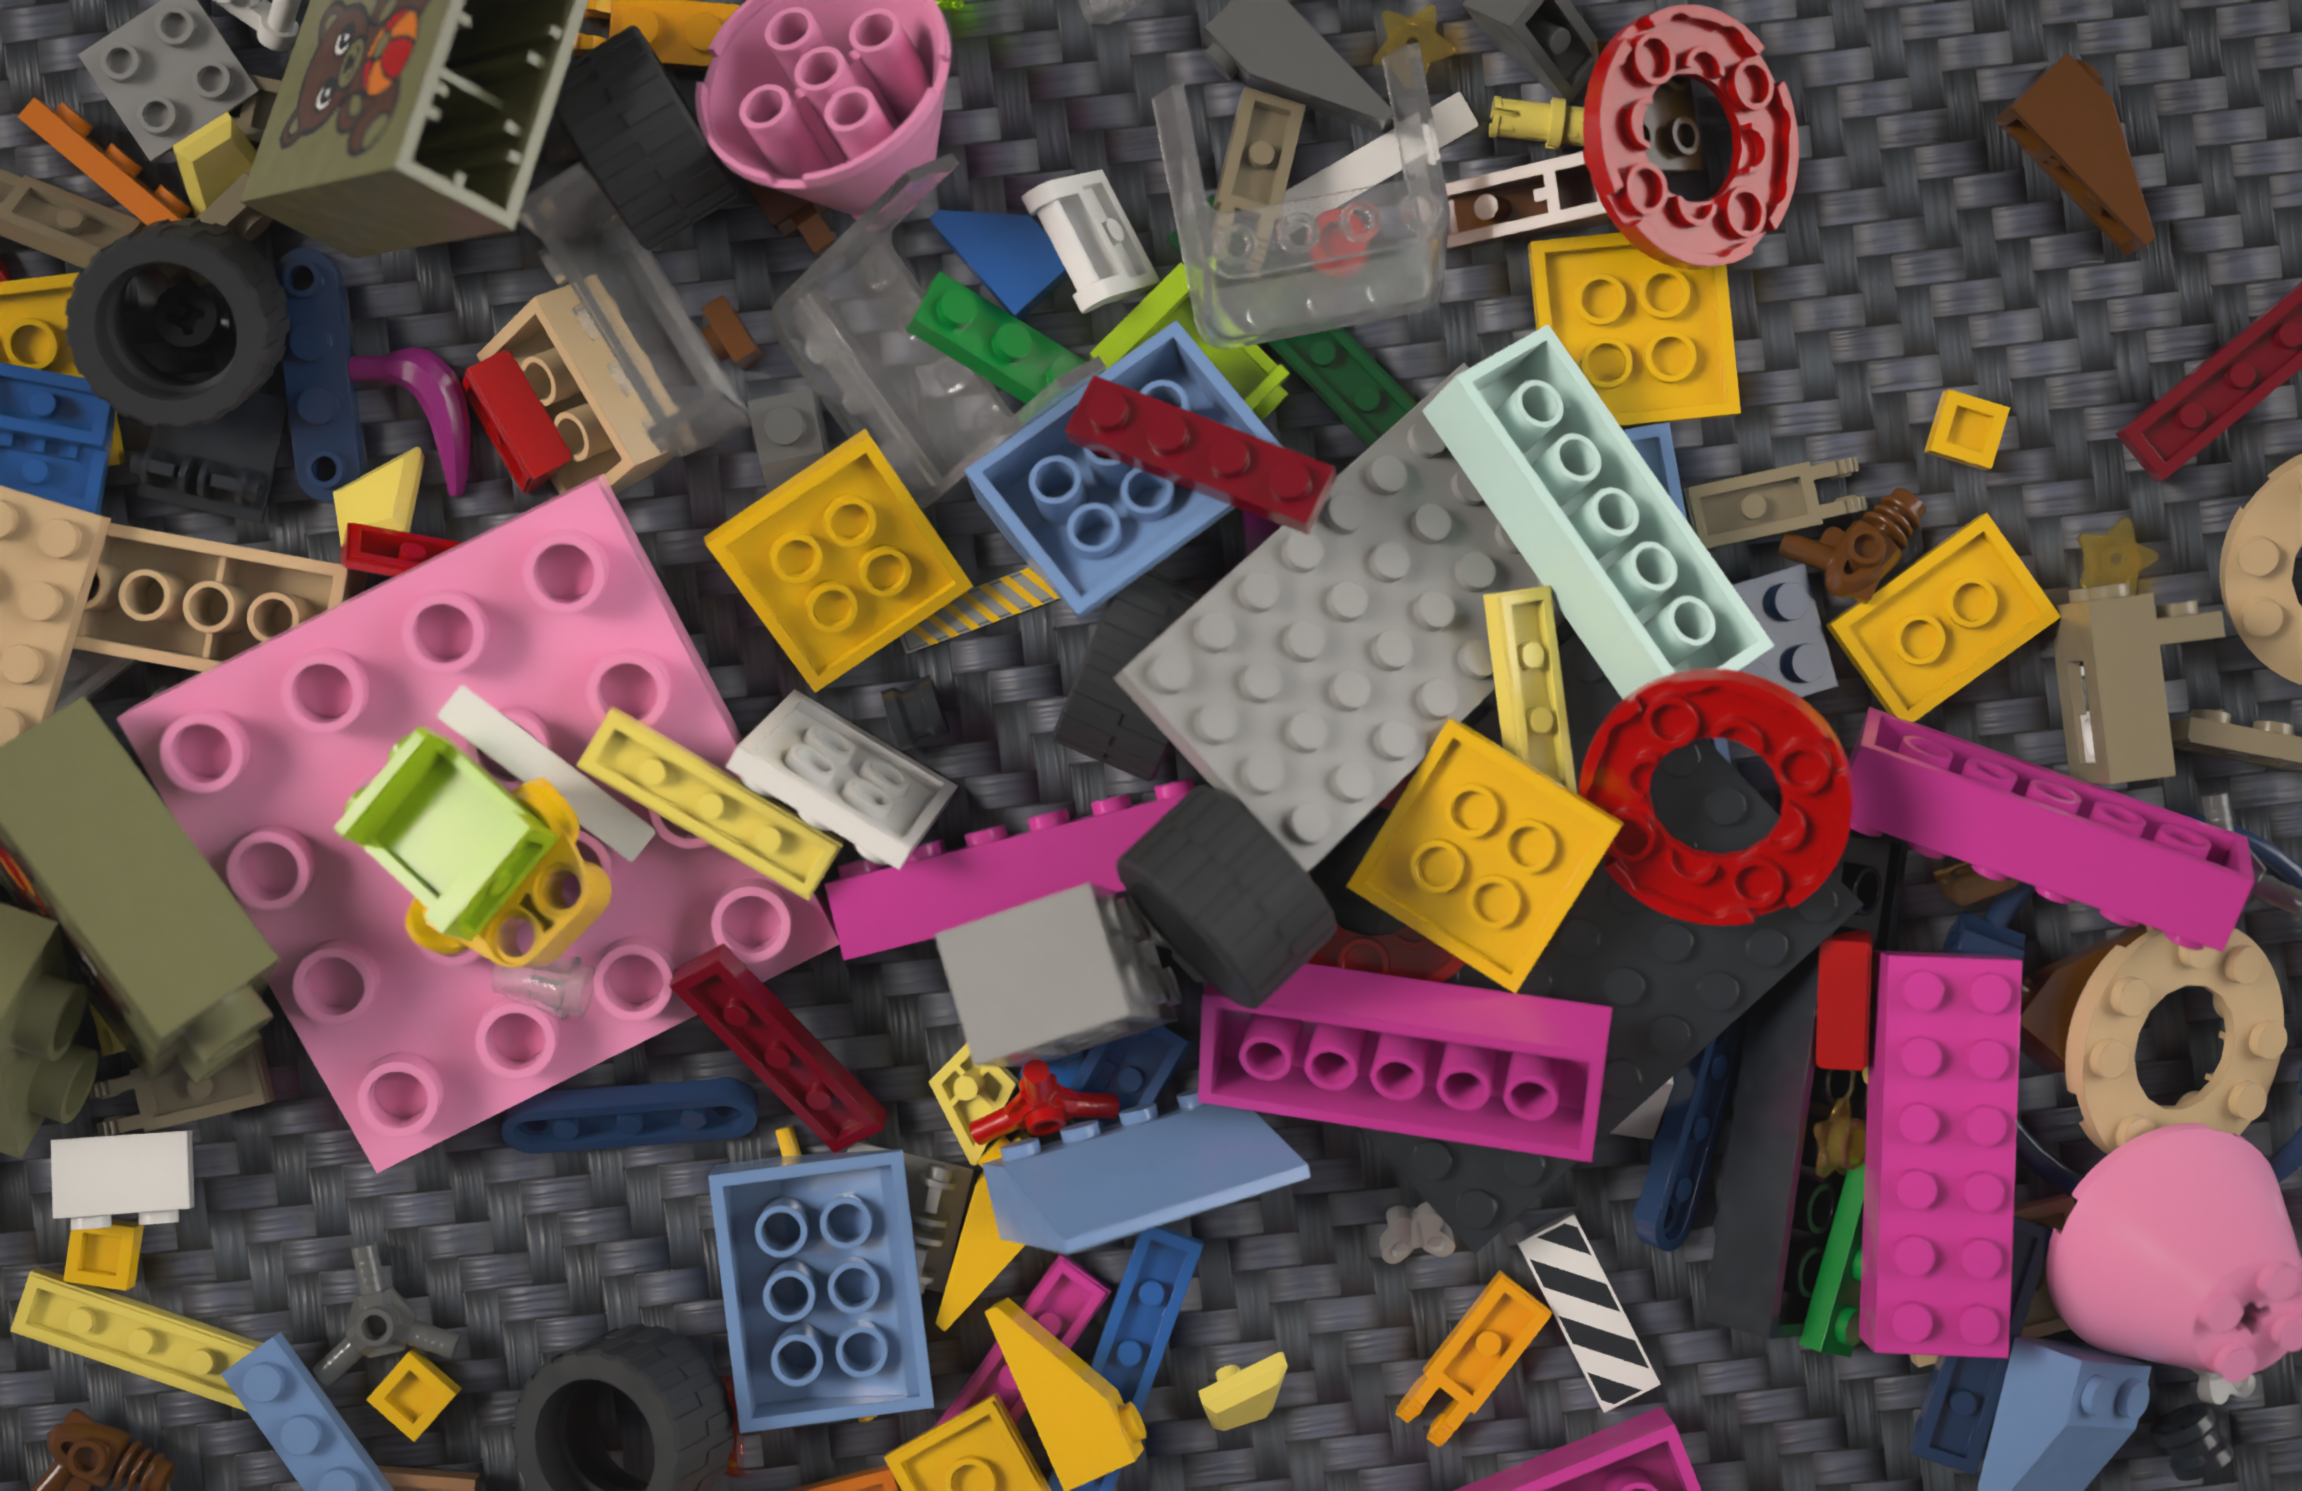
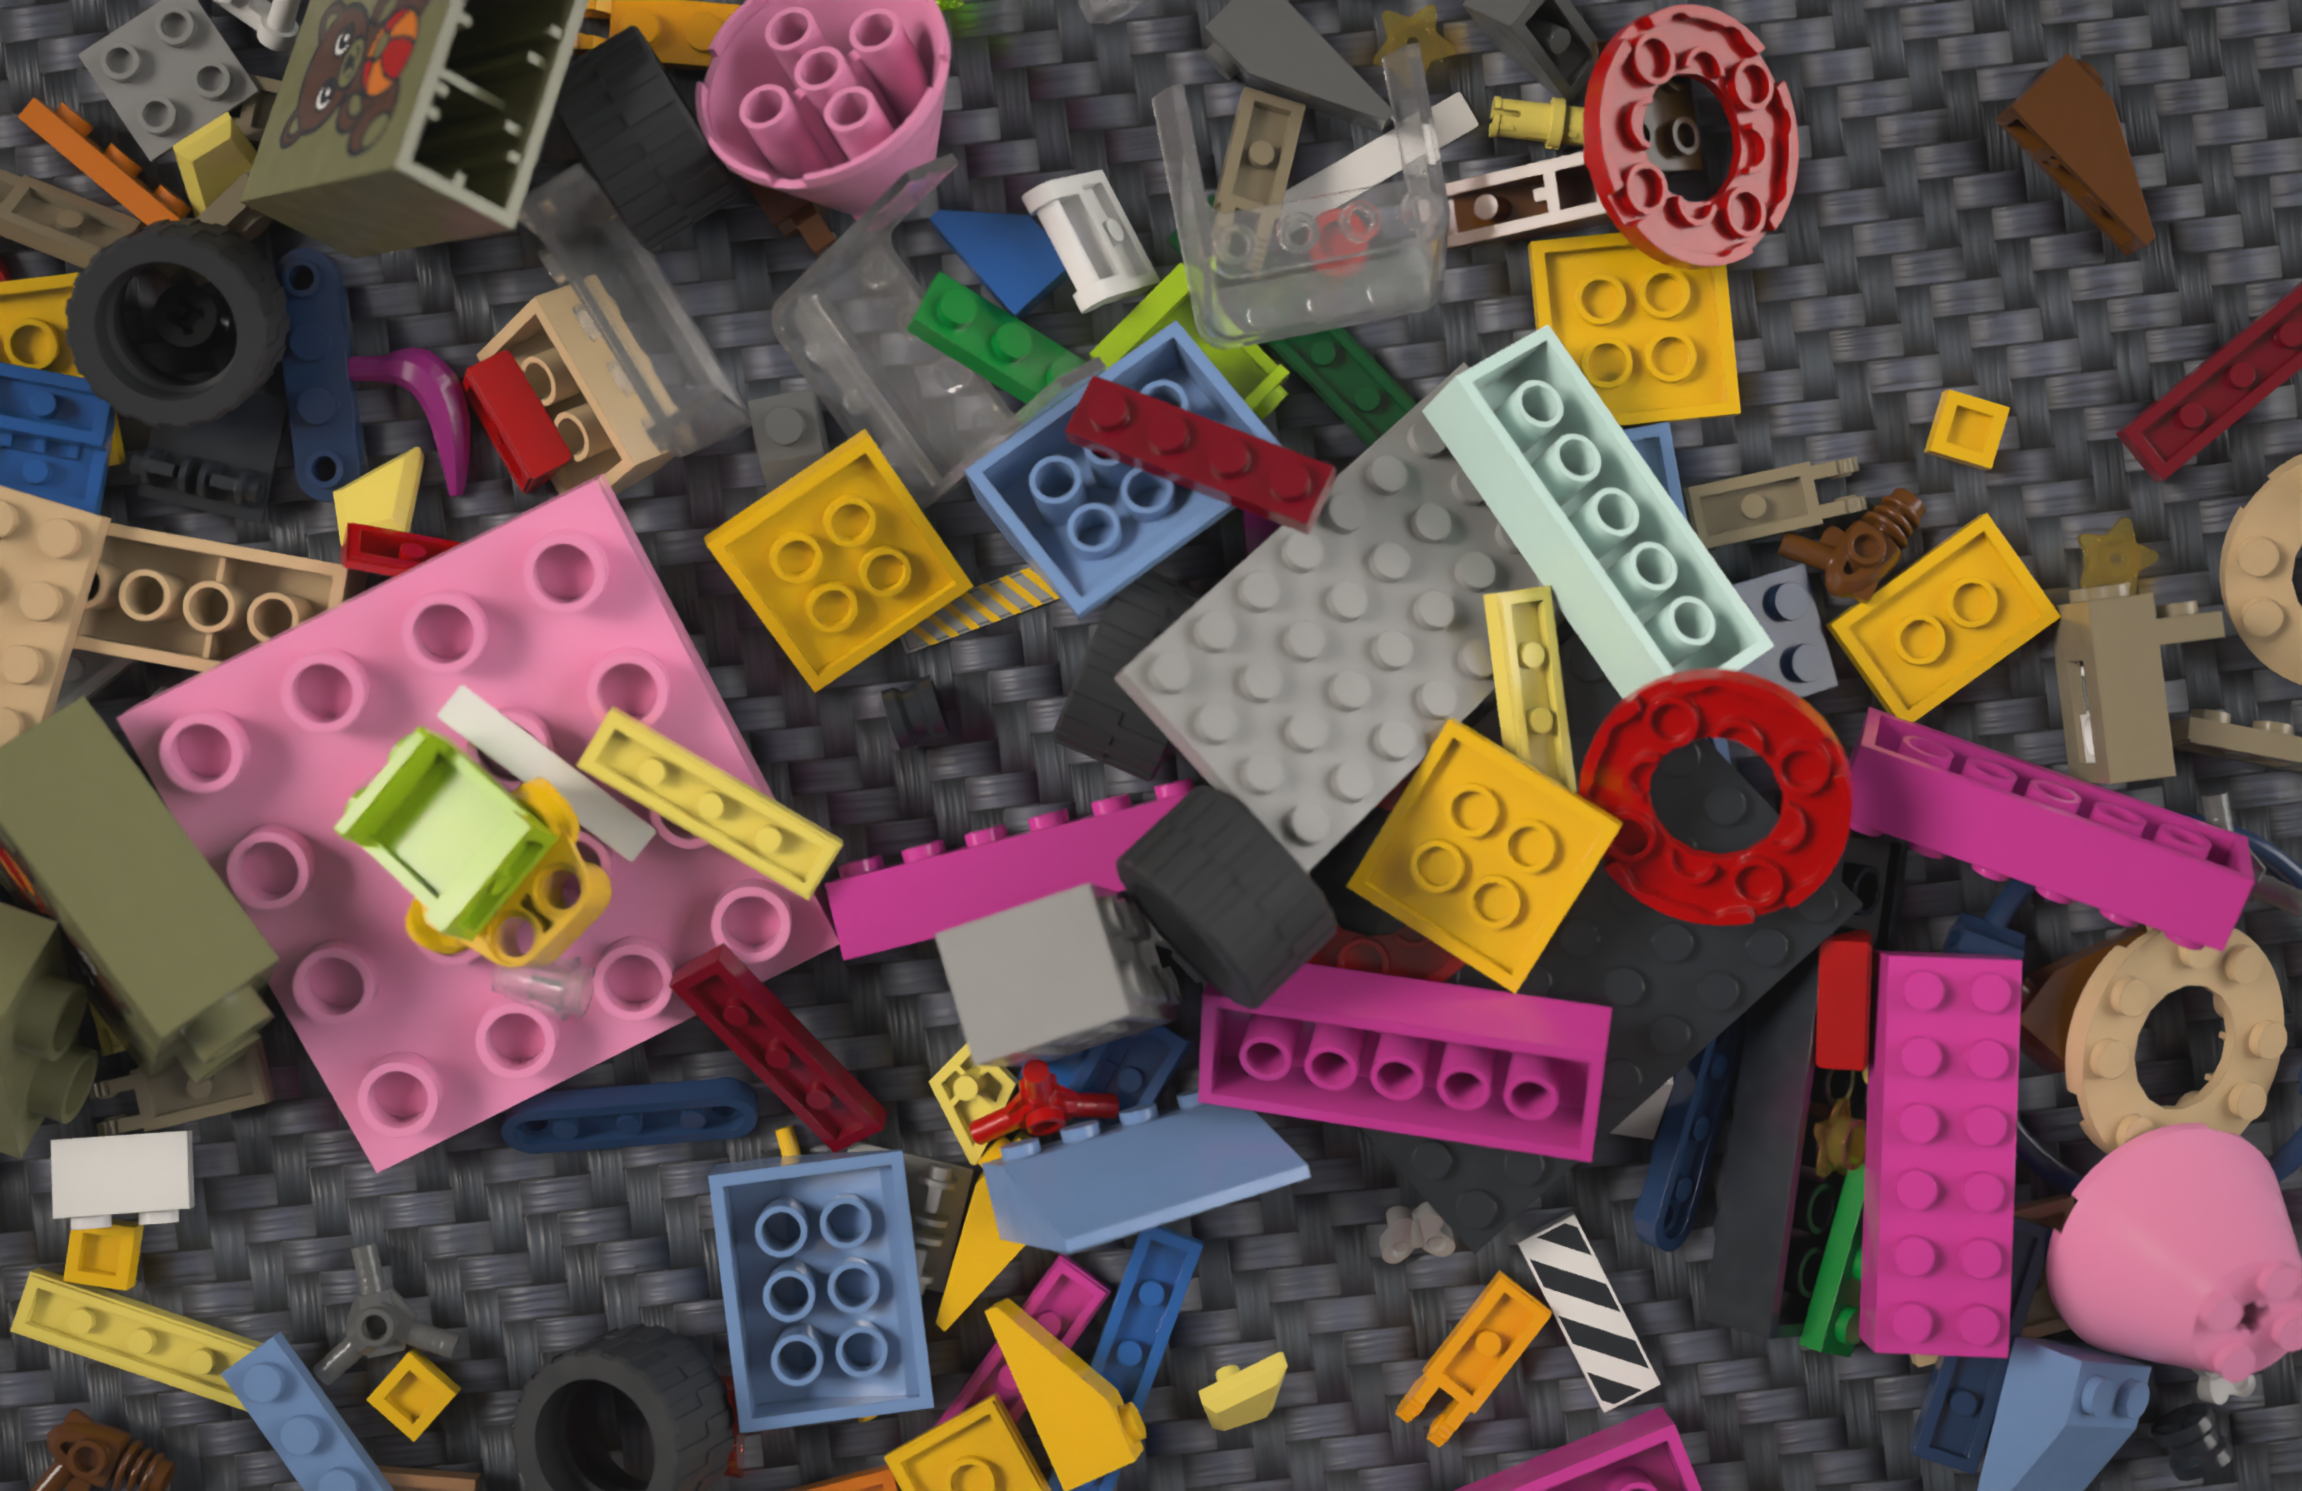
(729, 335): reddish brown plate -> none
(842, 779): white plate -> none
(1967, 886): clear orange tile -> none

